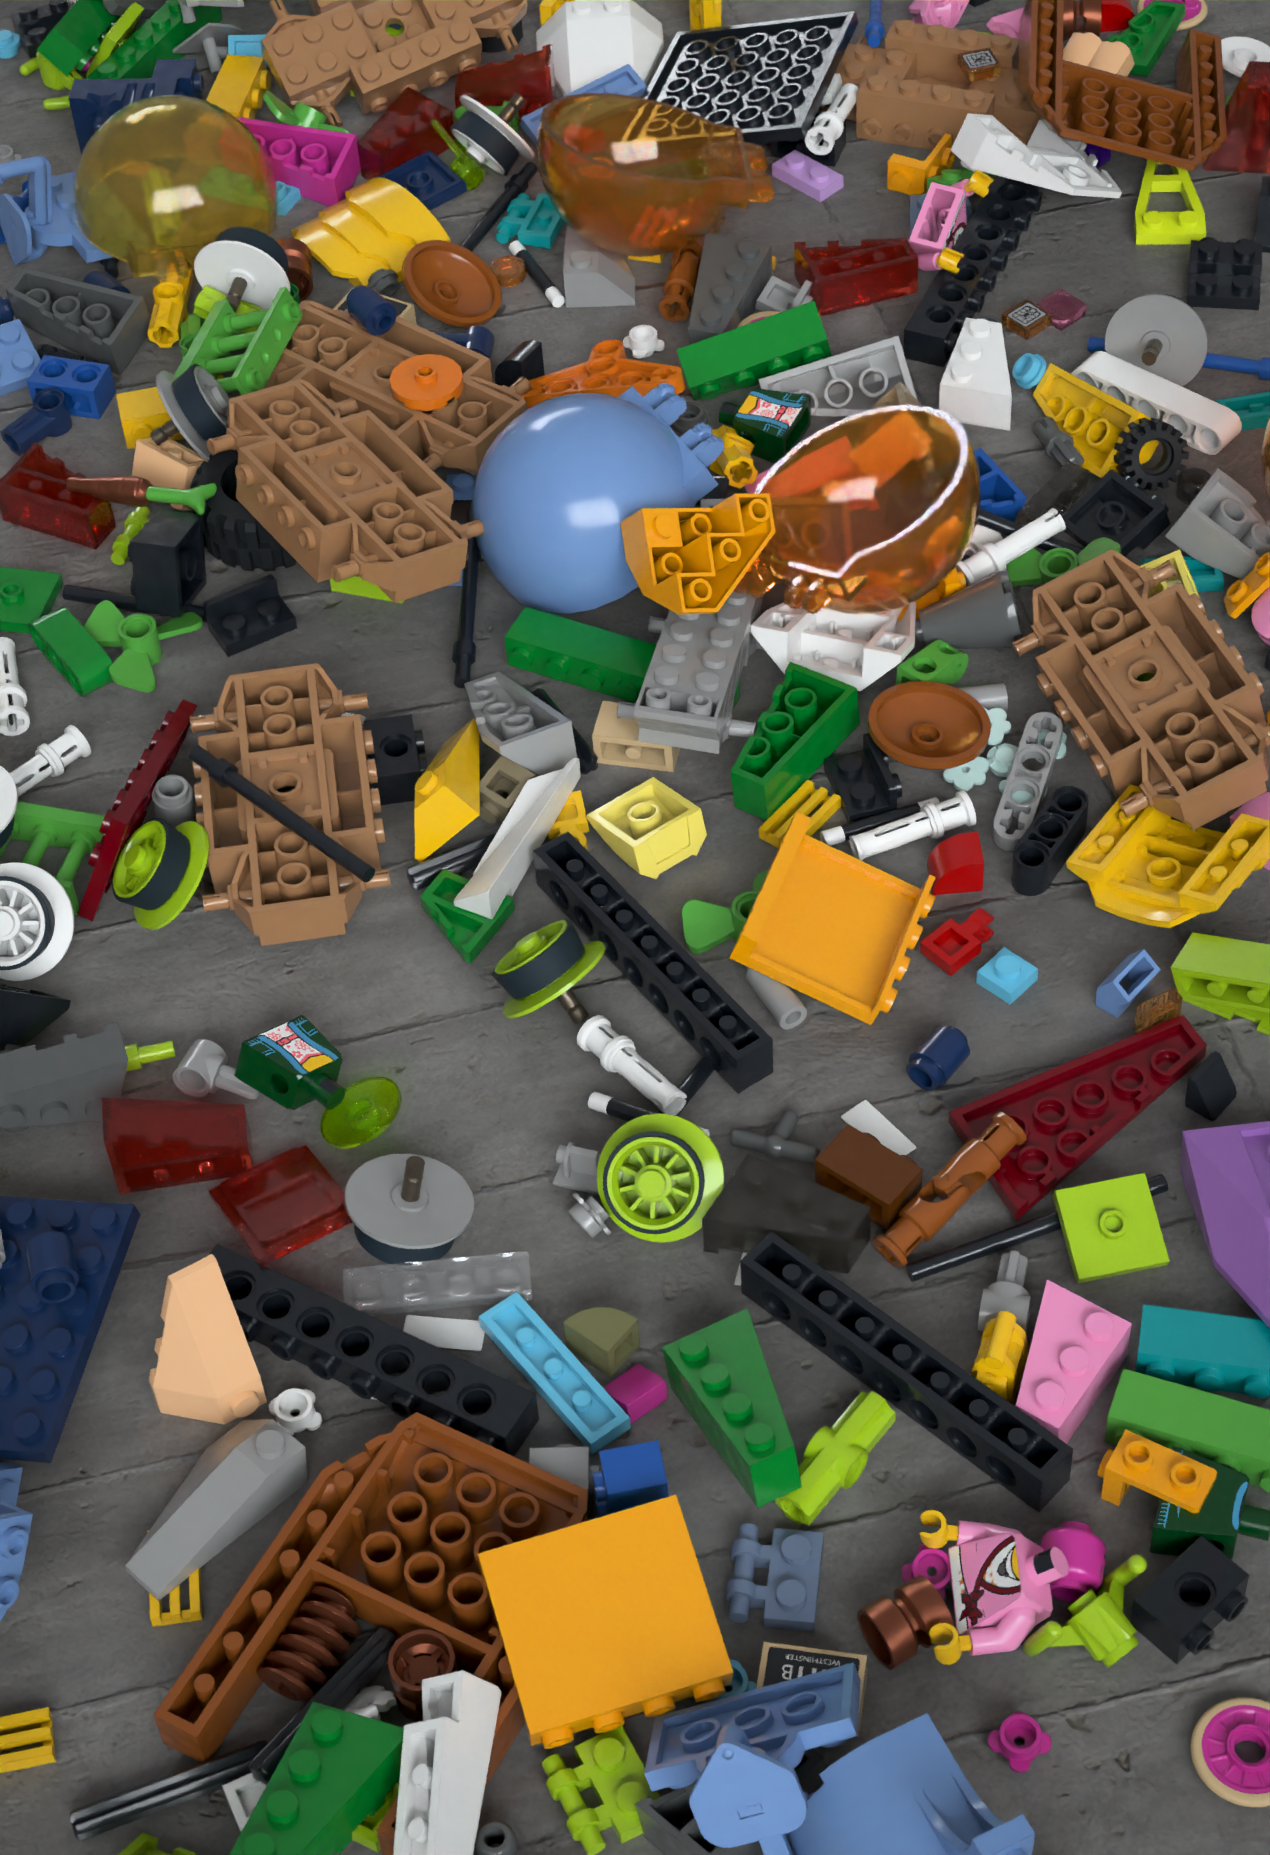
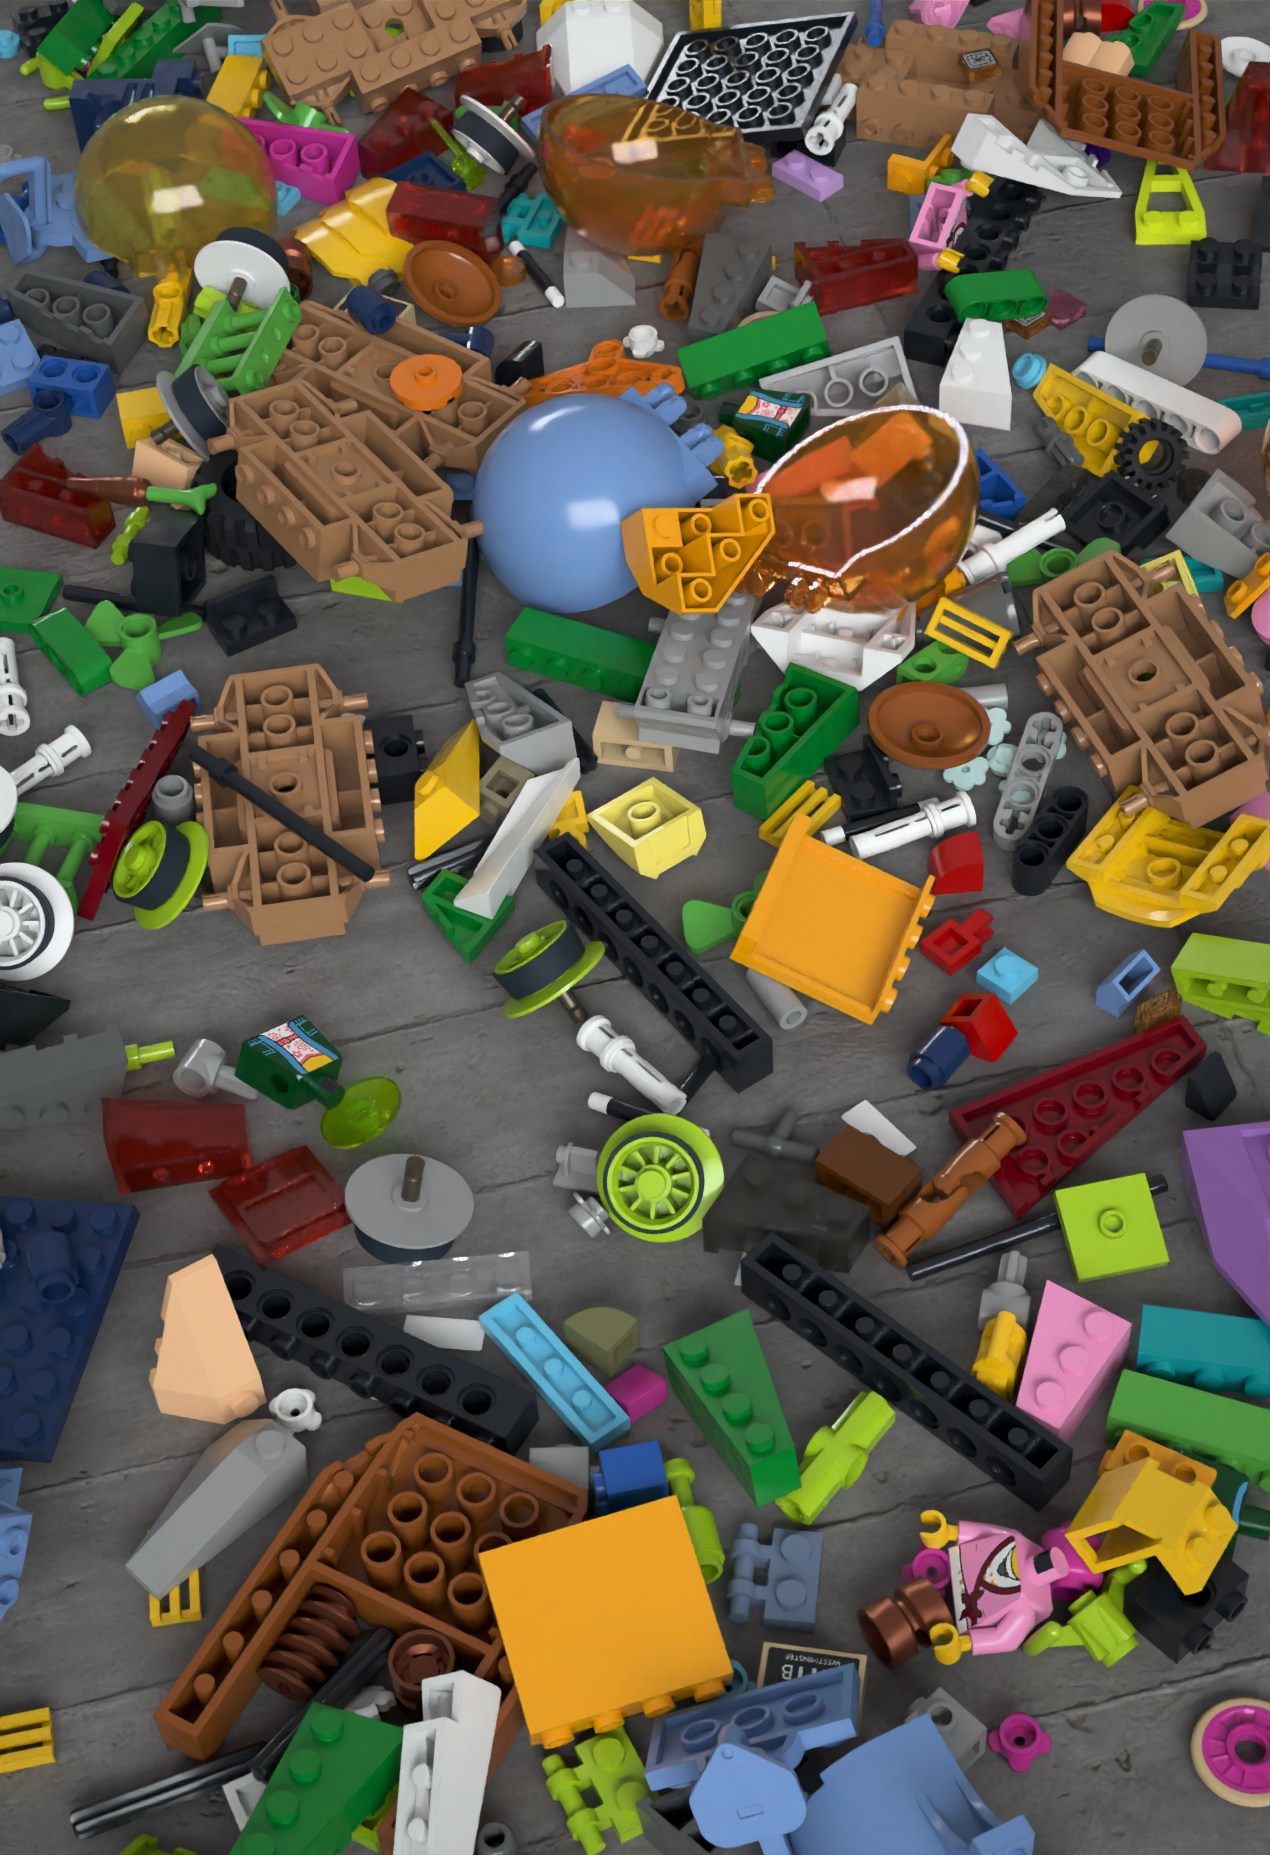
(166, 696): none -> medium blue piece
(435, 213): none -> clear red wedge
(698, 1520): none -> lime piece
(958, 1727): none -> light grey brick
(983, 1024): none -> red brick
(996, 295): none -> green beam
(998, 646): none -> yellow tile
(1153, 1517): none -> yellow piece

